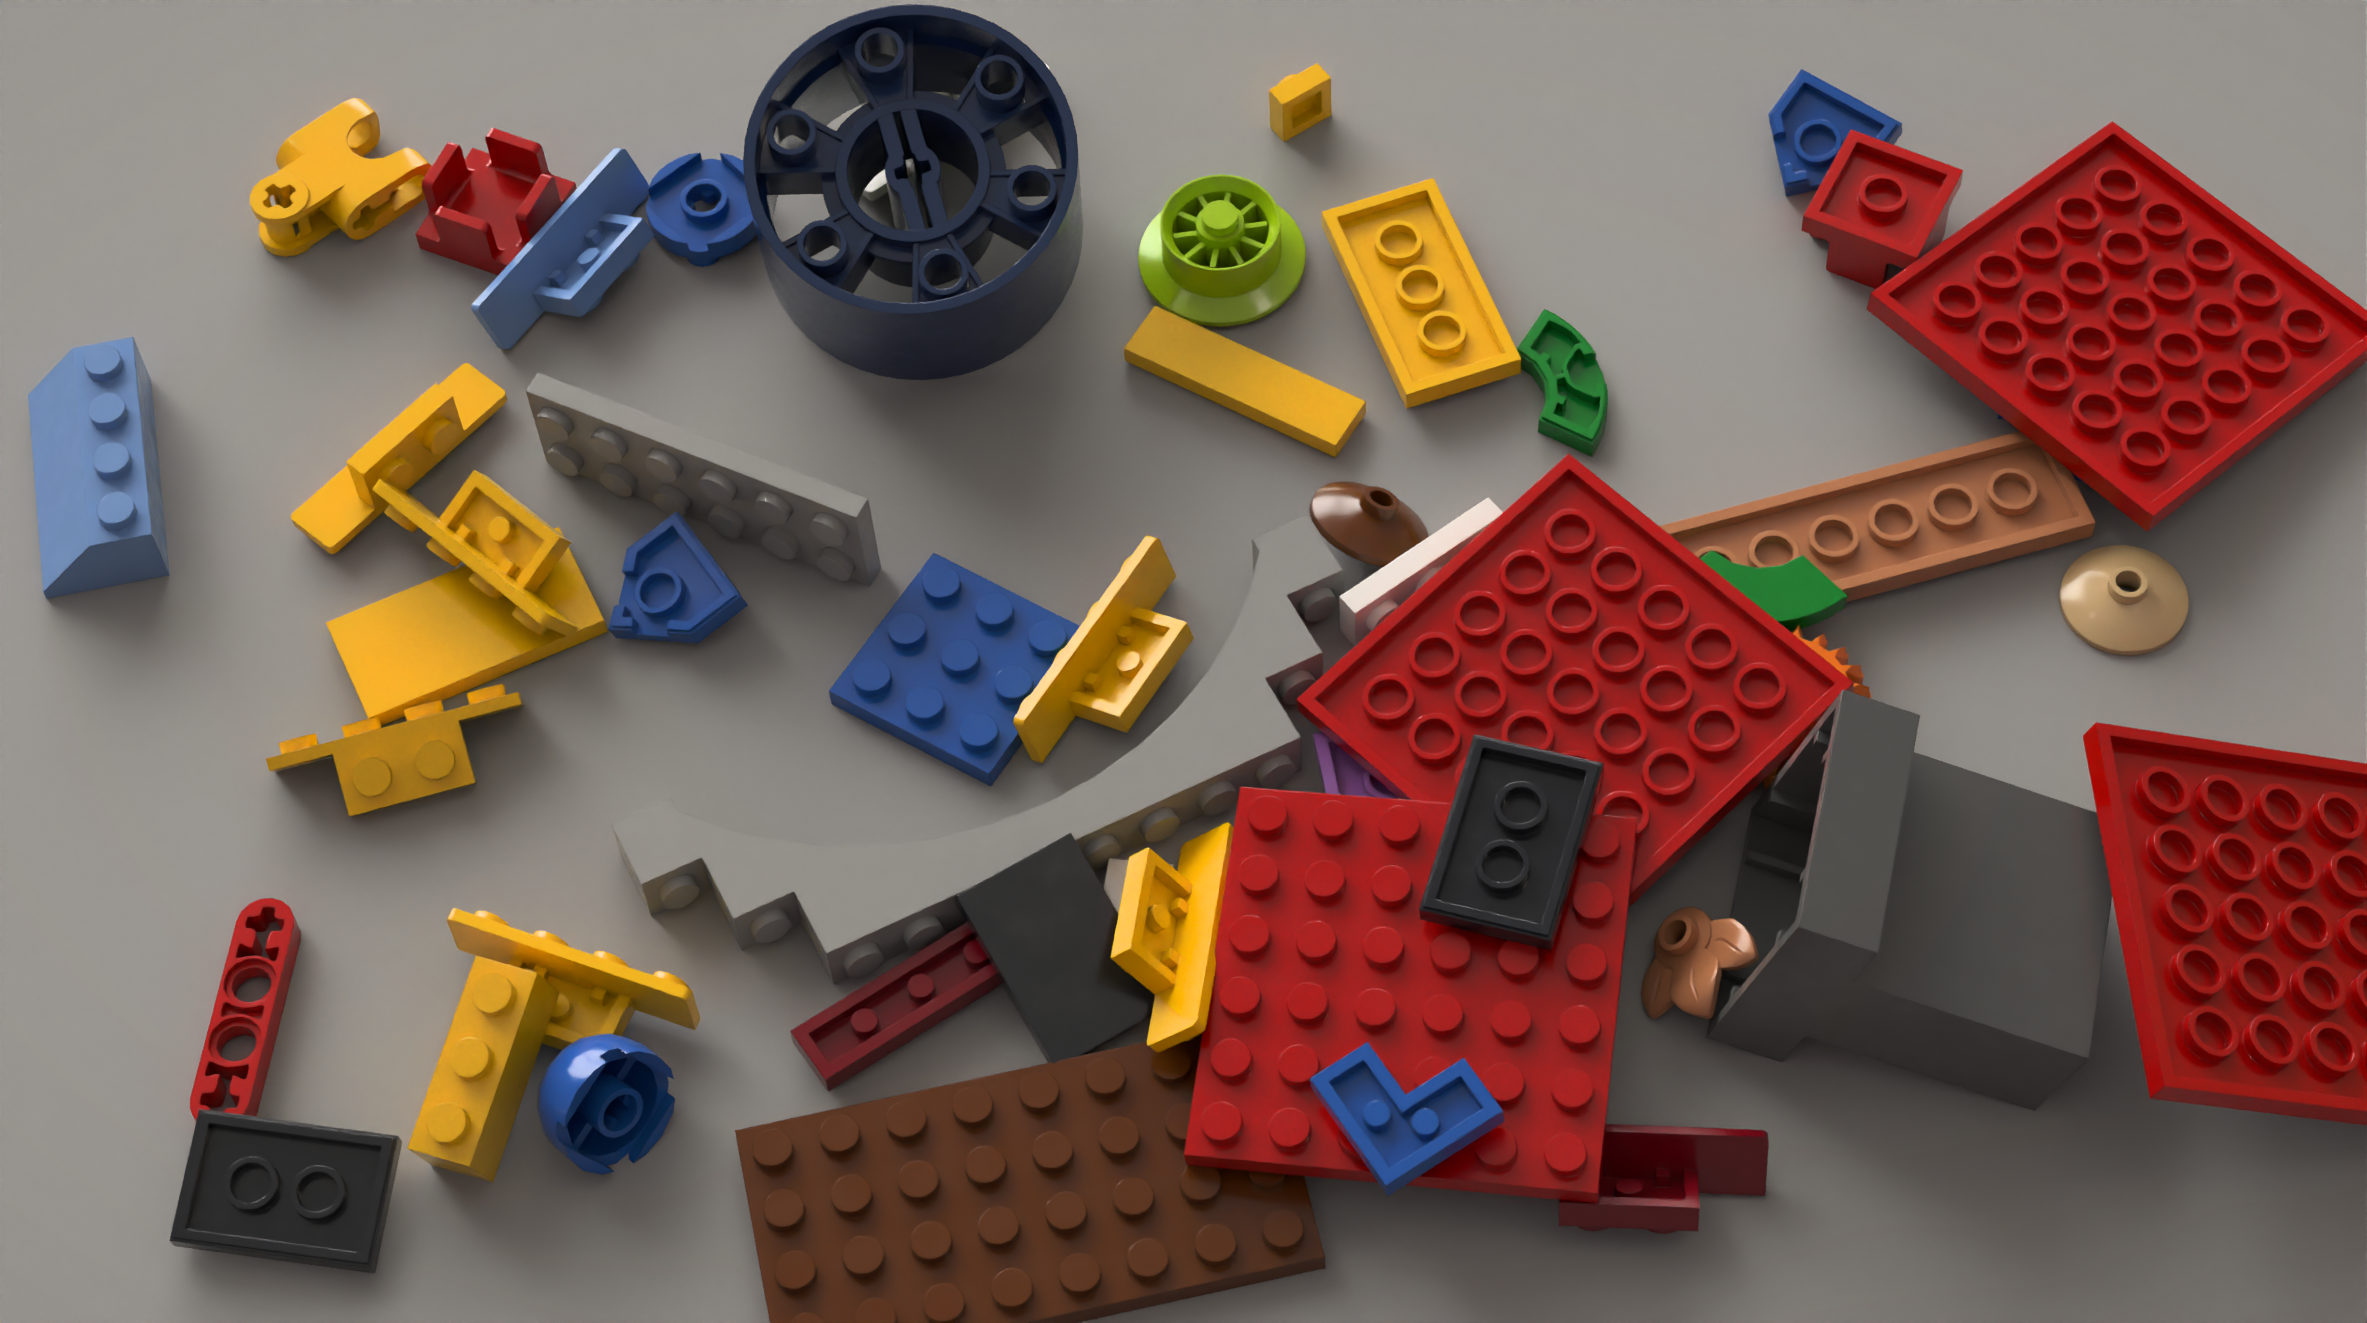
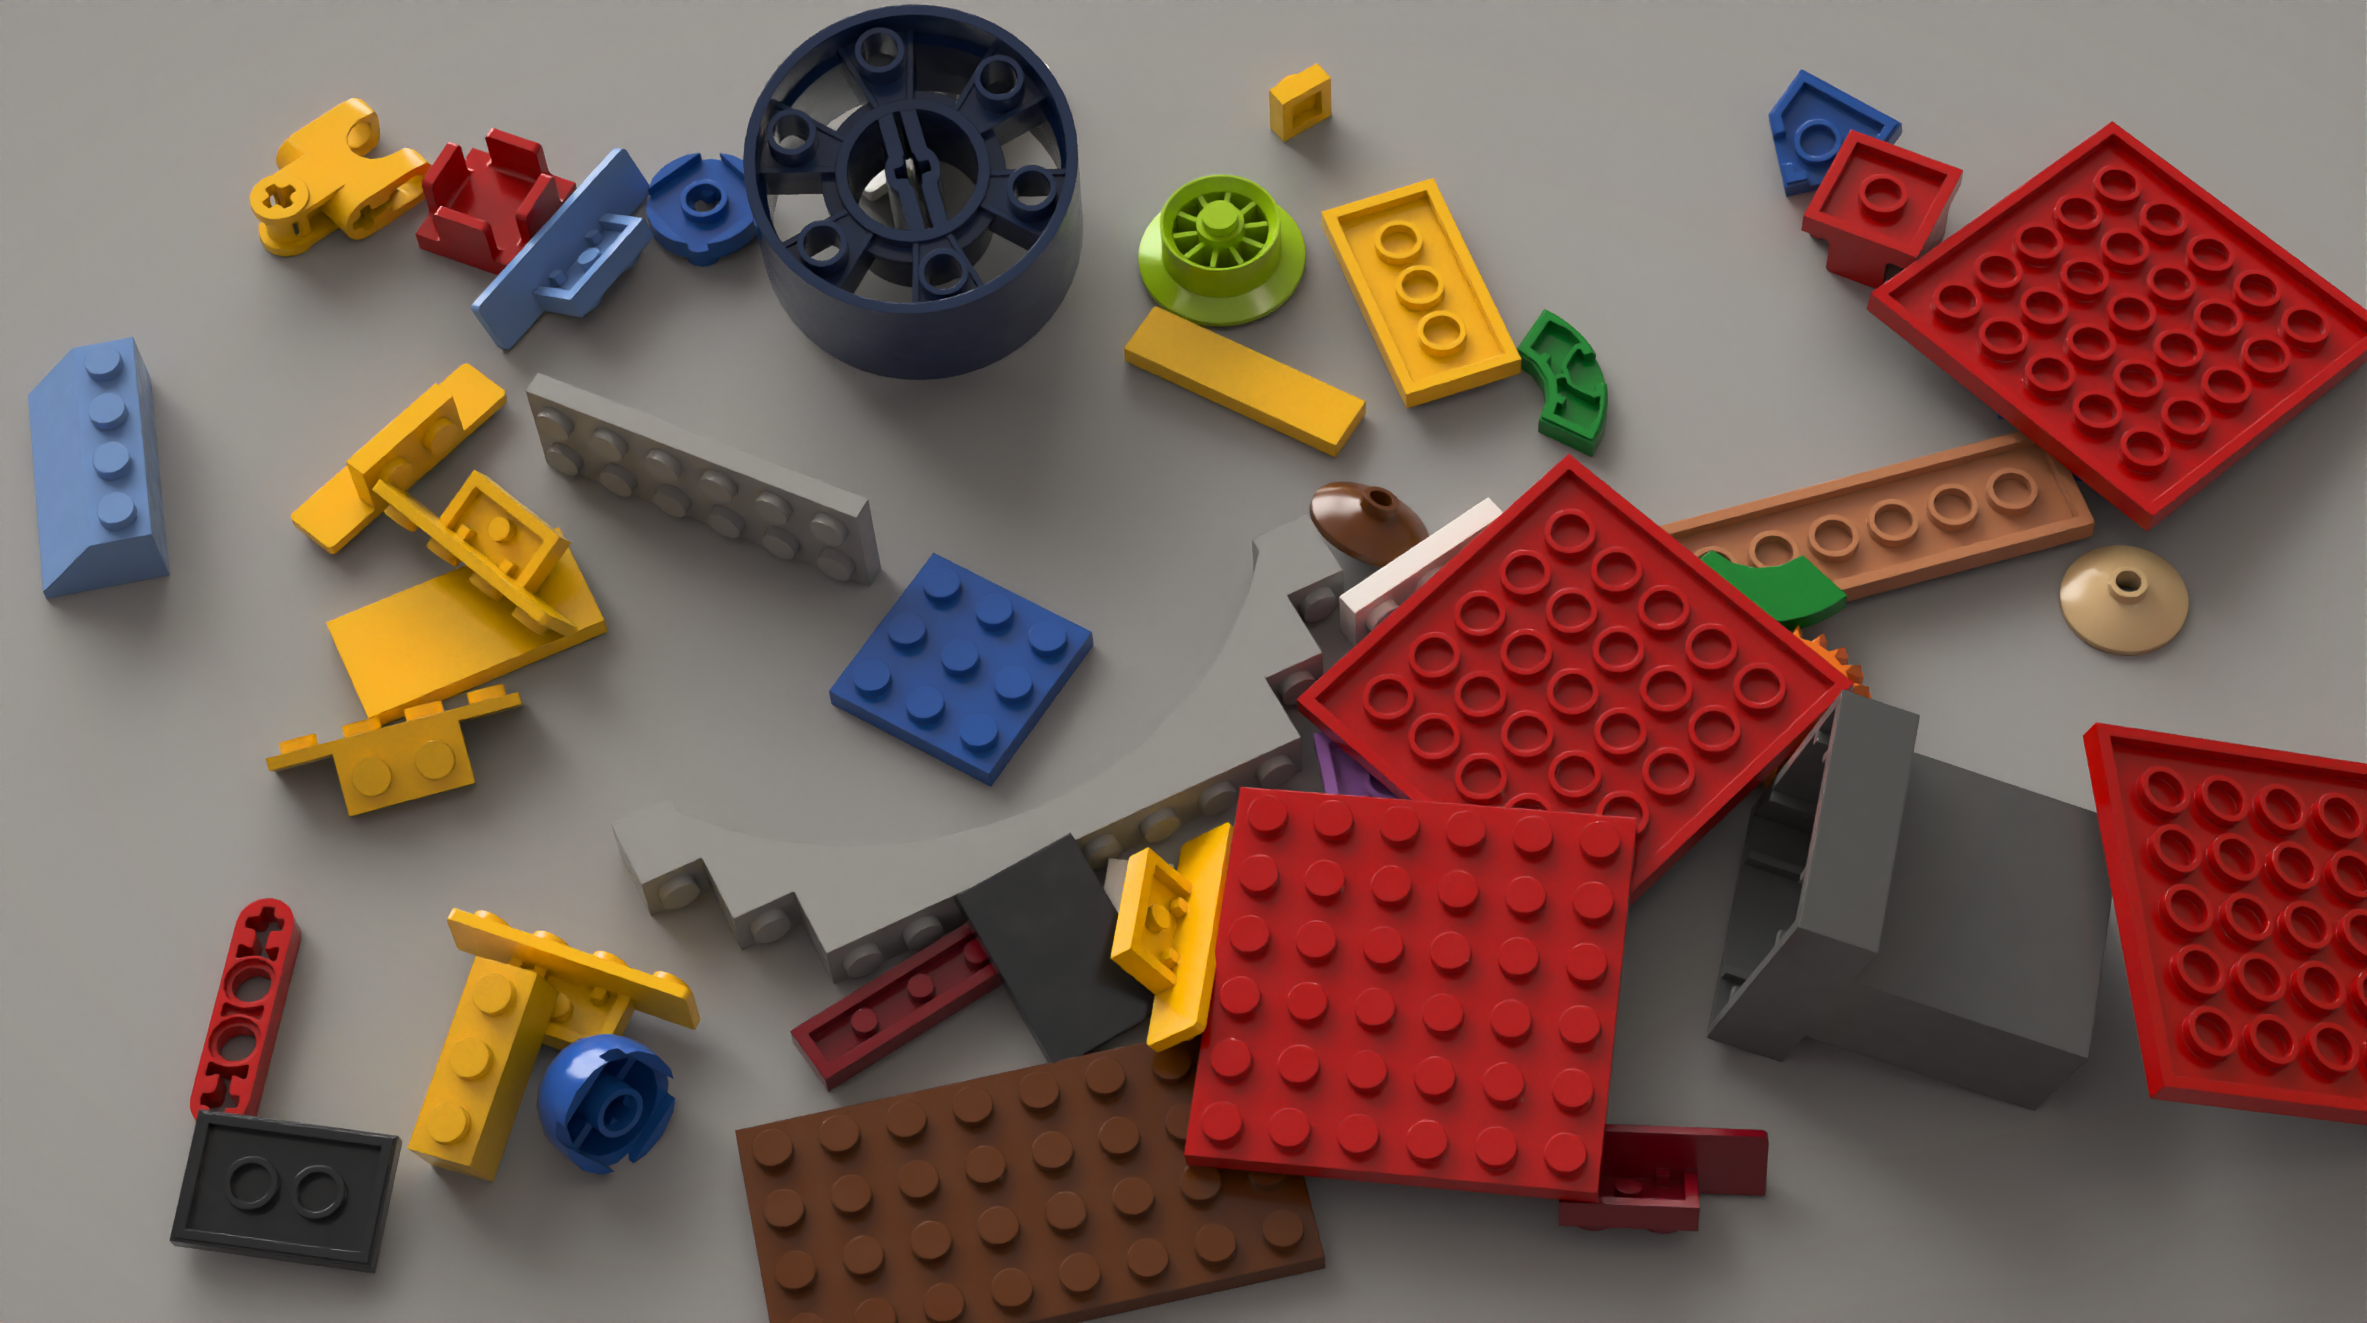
(673, 588): blue plate -> none
(1112, 658): yellow bracket -> none
(1403, 1132): blue plate -> none
(1512, 842): black tile -> none
(1691, 959): nougat plate -> none

